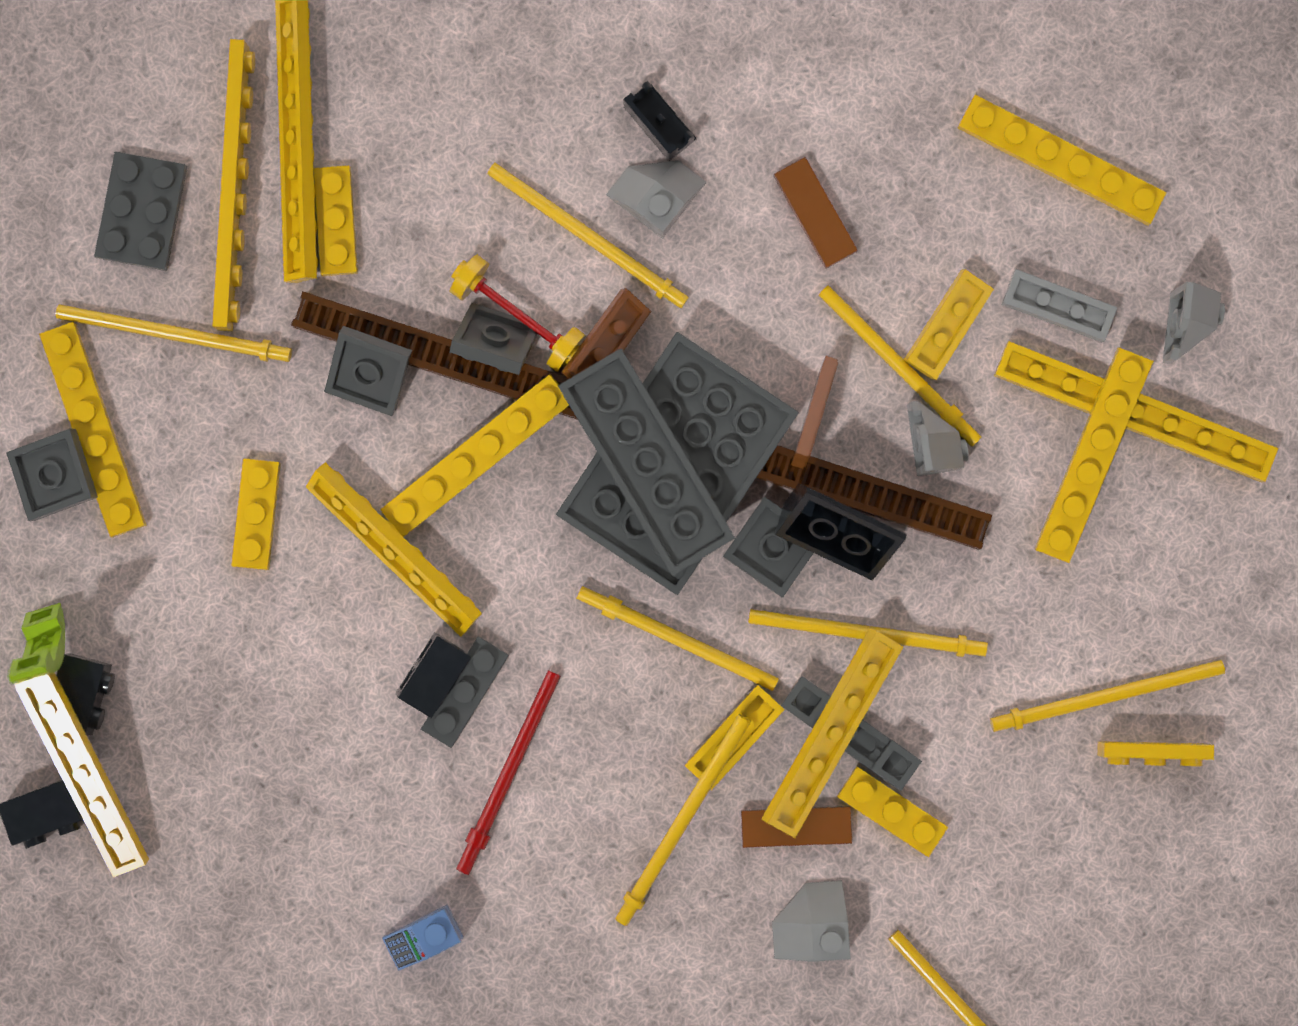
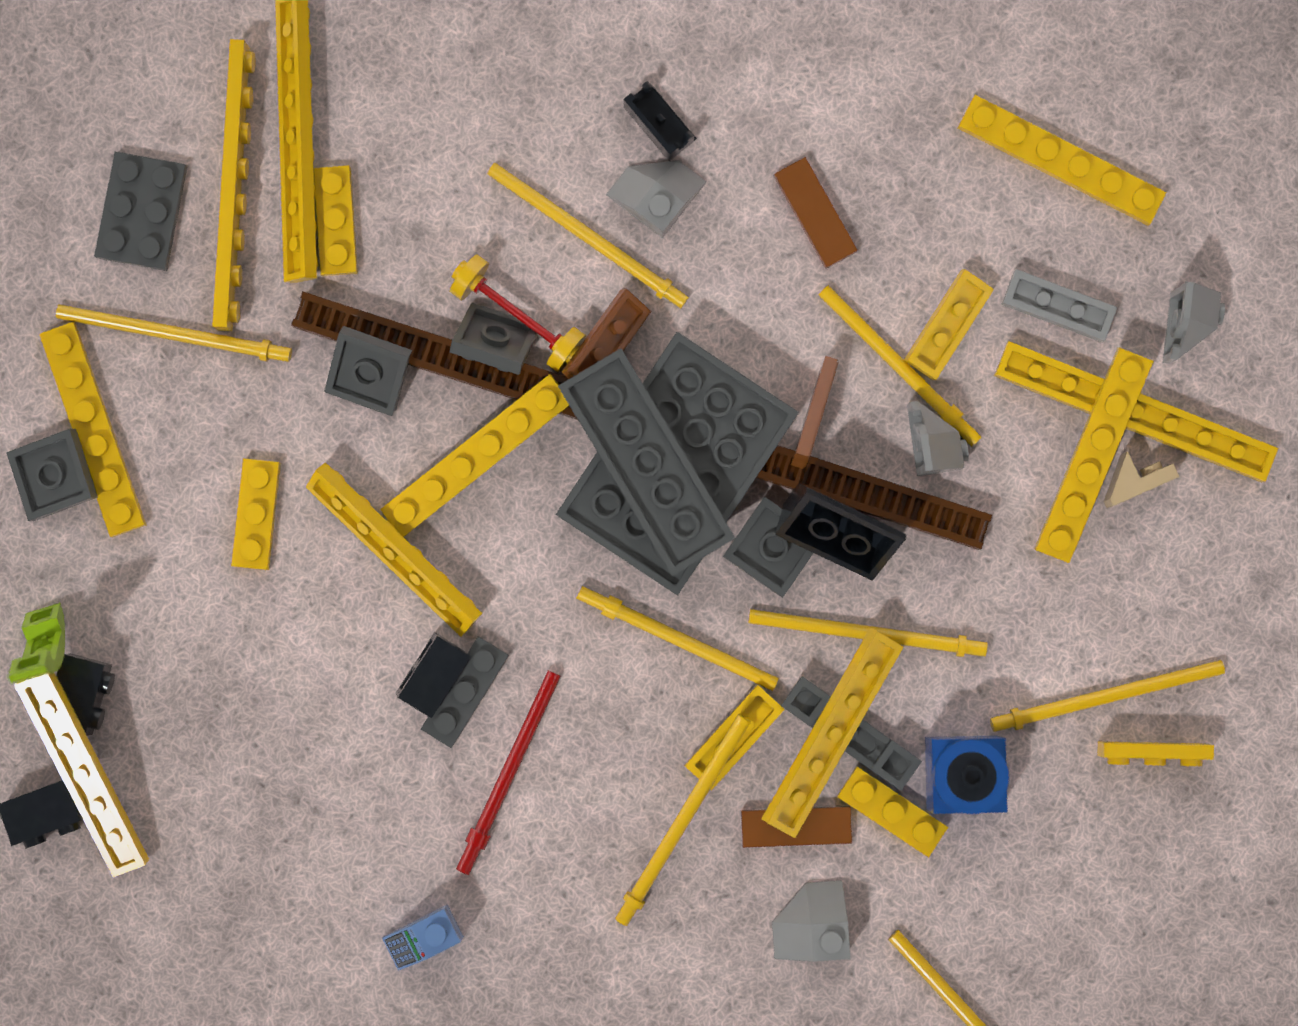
(966, 774): none -> blue piece
(1128, 484): none -> tan slope

